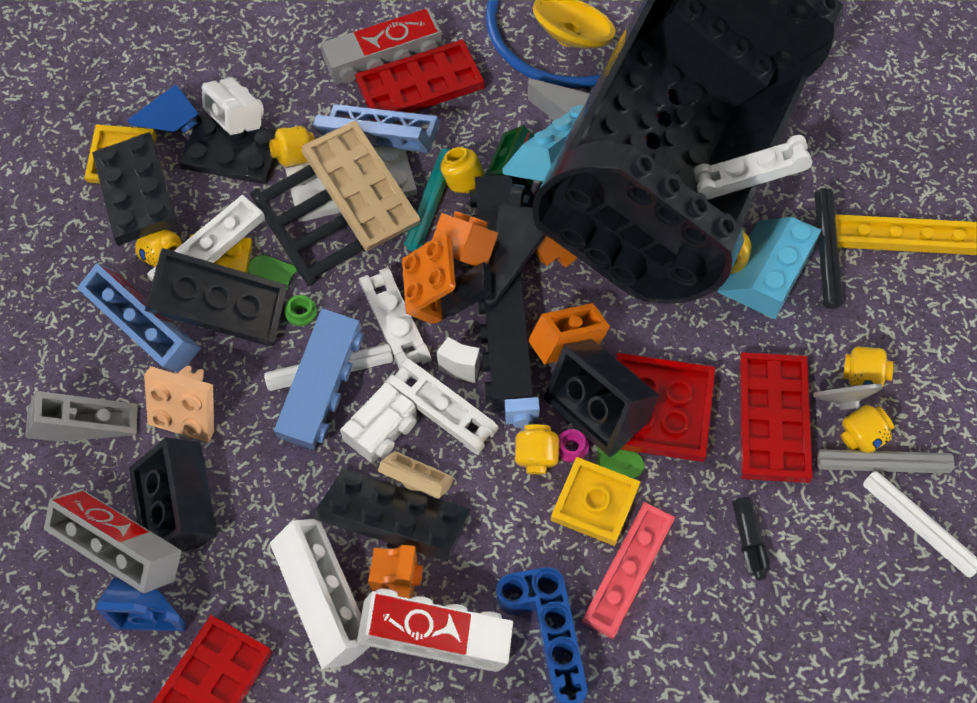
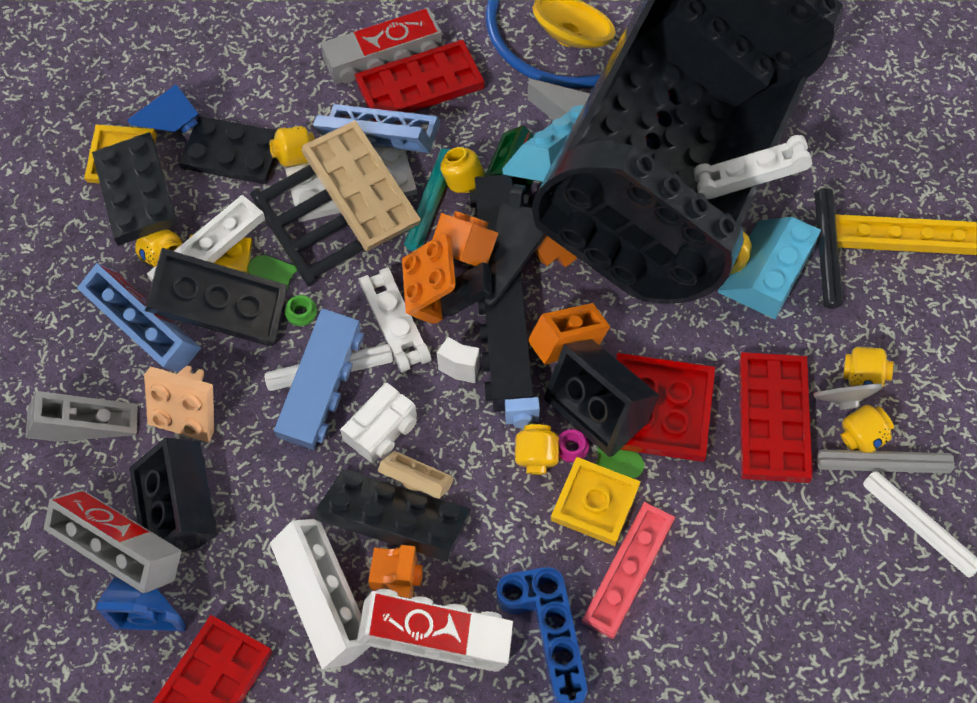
(232, 106): white brick -> none
(443, 405): white plate -> none
(751, 539): black piece -> none

